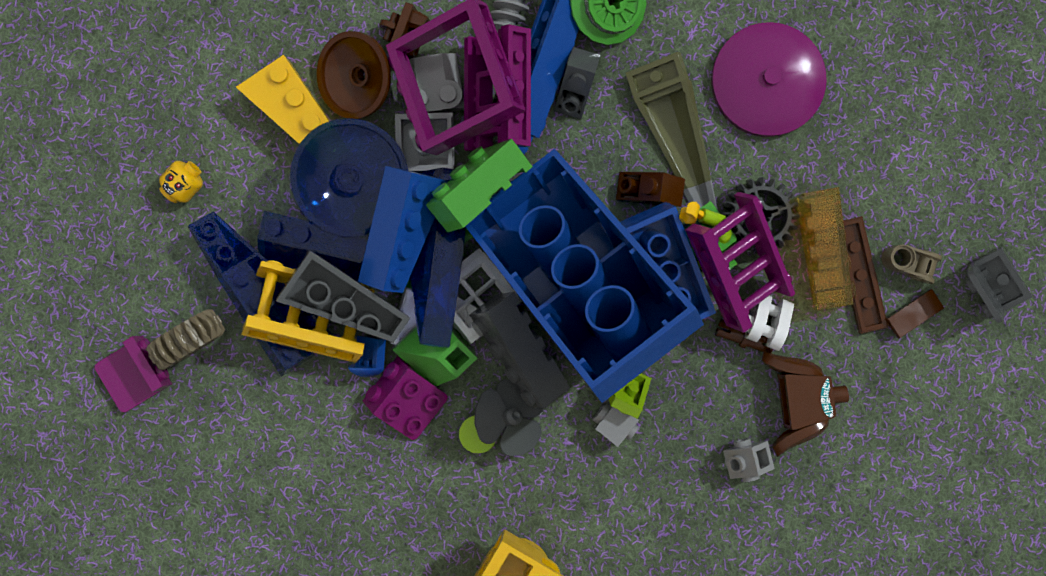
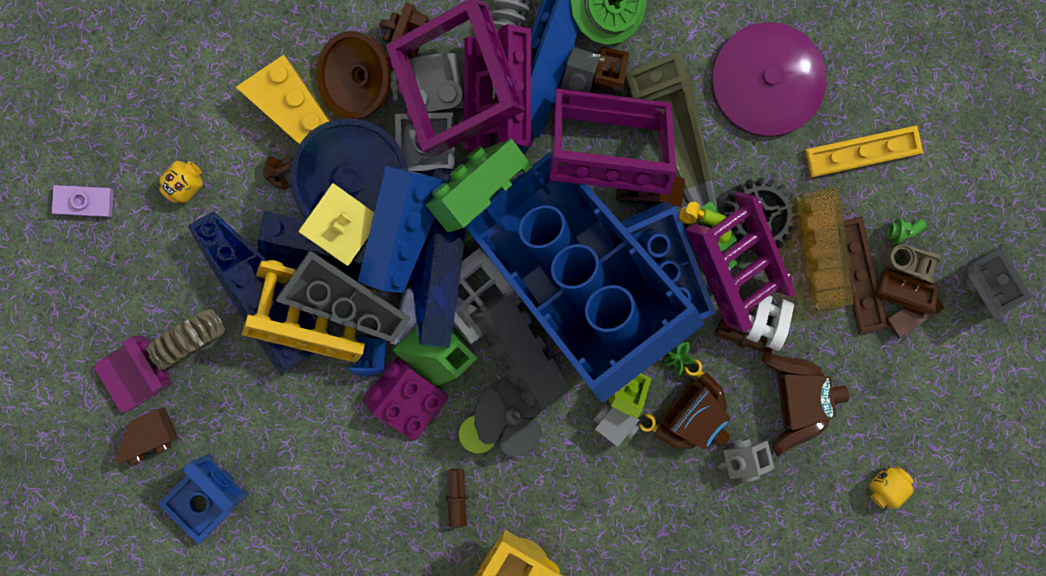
(82, 201): none -> lavender plate
(144, 434): none -> reddish brown slope
(215, 486): none -> blue bracket
(274, 168): none -> reddish brown piece
(338, 224): none -> light yellow piece
(456, 497): none -> reddish brown axle
(611, 71): none -> reddish brown slope
(612, 170): none -> magenta window
(679, 357): none -> bright green plant
(695, 415): none -> reddish brown torso
(863, 151): none -> yellow tile
(891, 487): none -> yellow head
(900, 231): none -> bright green plate
(908, 291): none -> reddish brown plate

